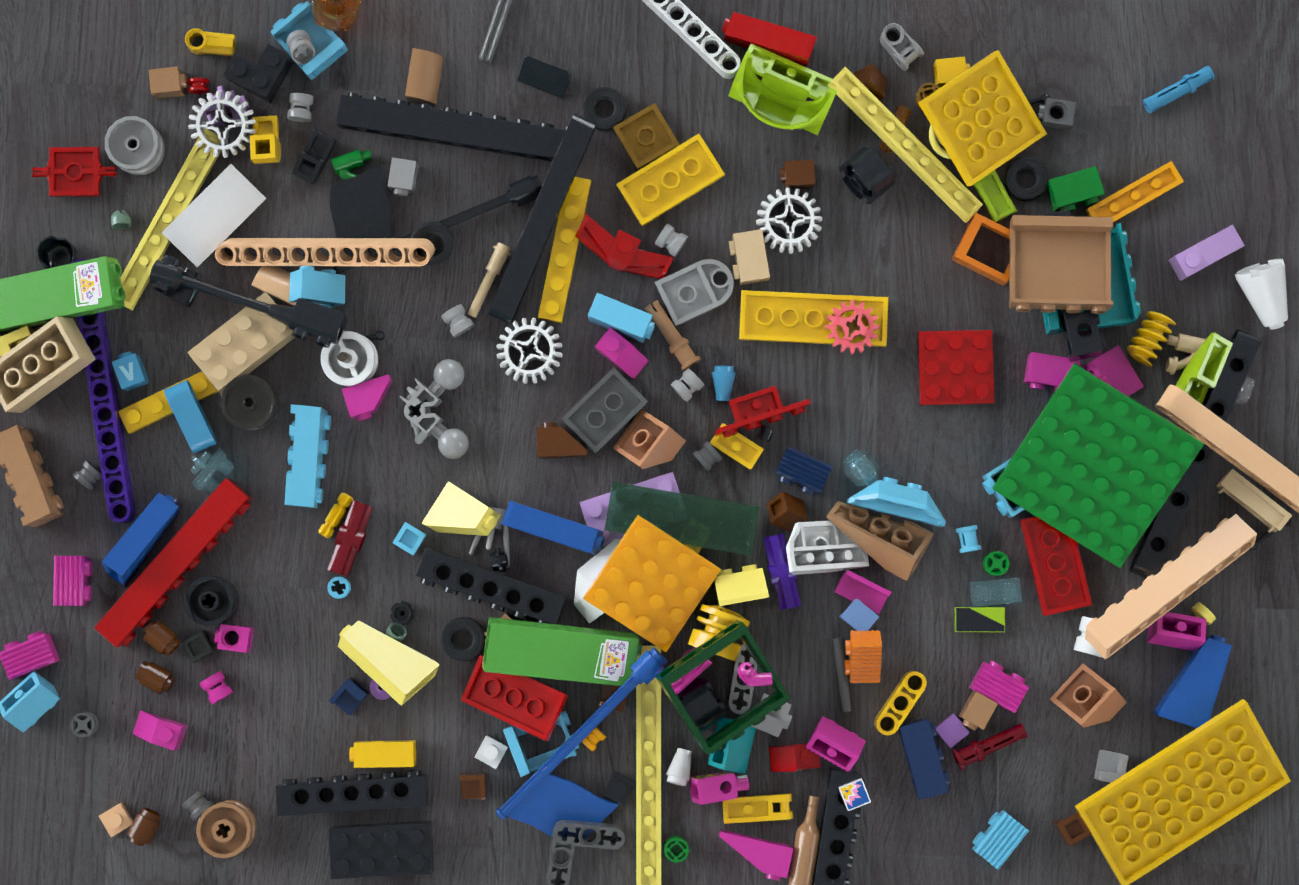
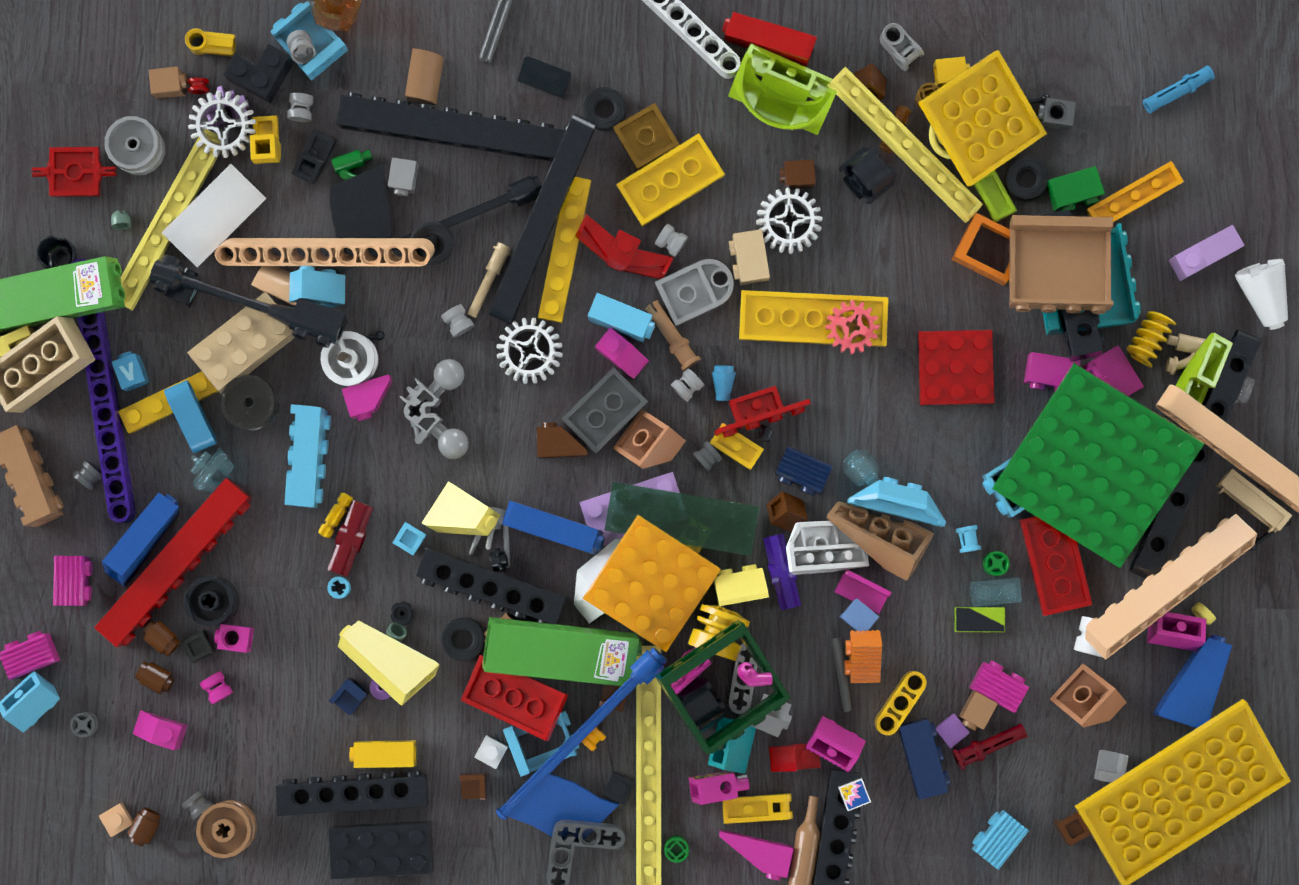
(680, 768): white cone -> none

